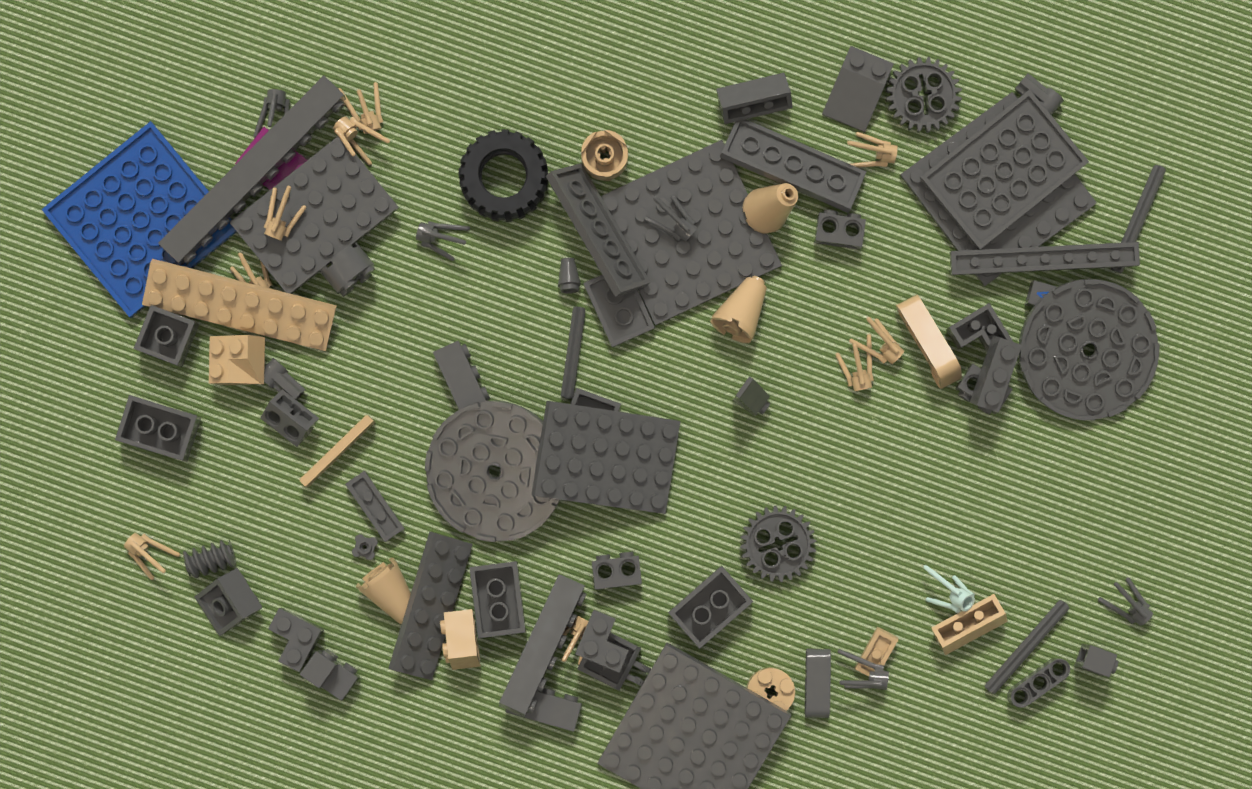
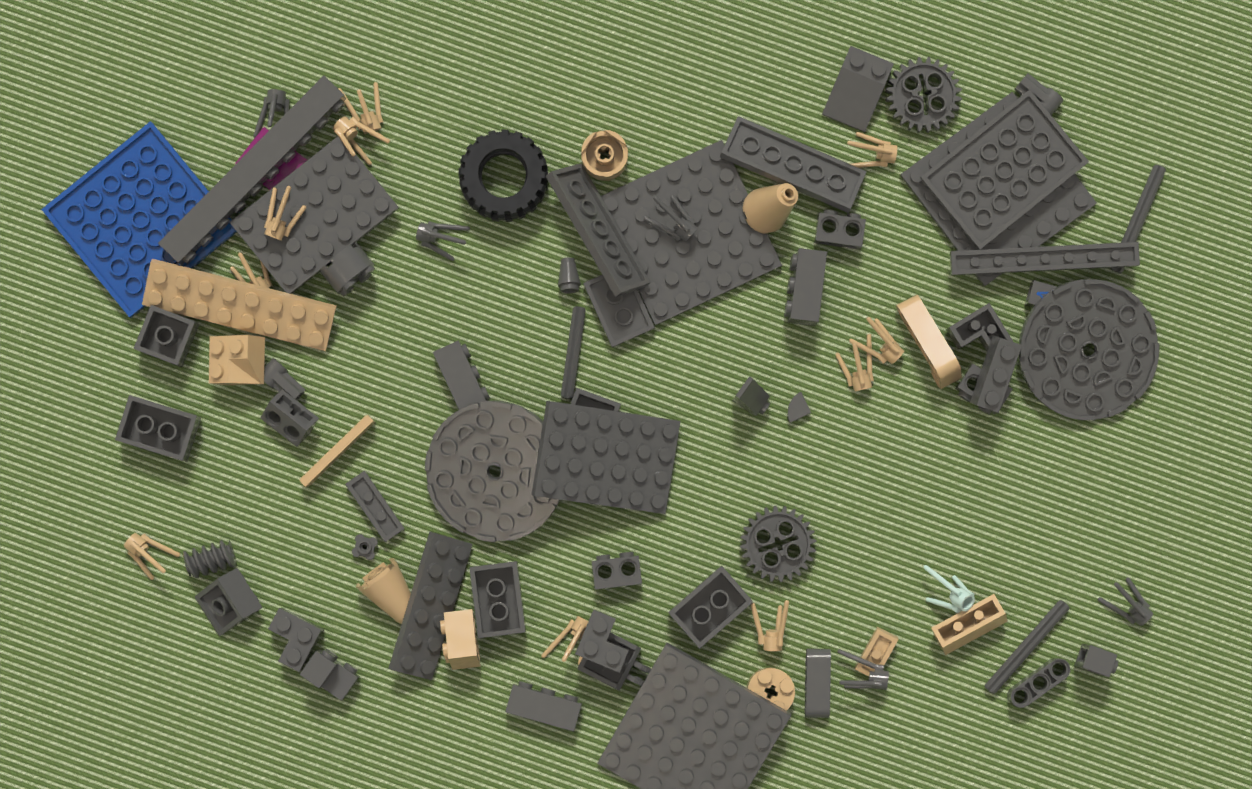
(542, 645): dark grey brick -> none
(741, 310): tan cone -> none
(754, 98): dark grey brick -> none
(773, 638): none -> tan plant
(797, 408): none -> dark grey tile
(805, 287): none -> dark grey brick

